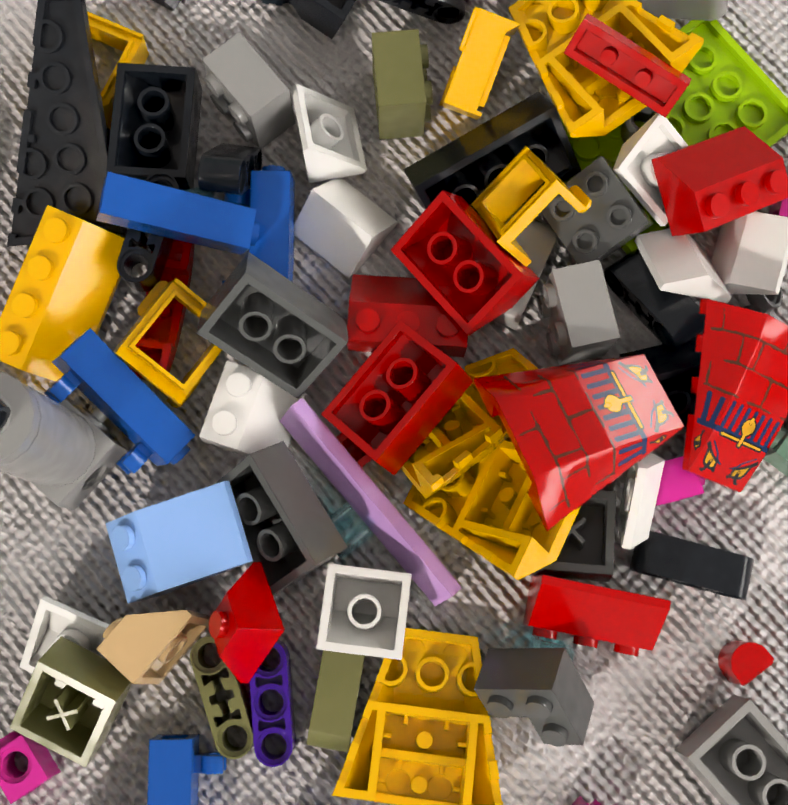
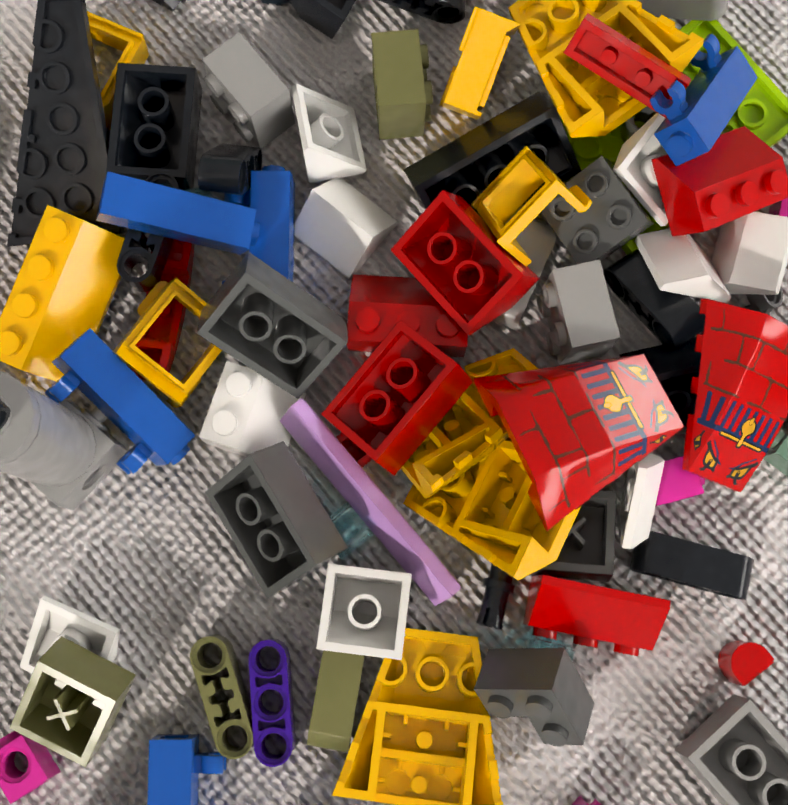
(151, 643): tan slope -> none
(178, 542): light blue slope -> none
(246, 624): red slope -> none
(495, 598): none -> black pin
(704, 109): none -> blue brick

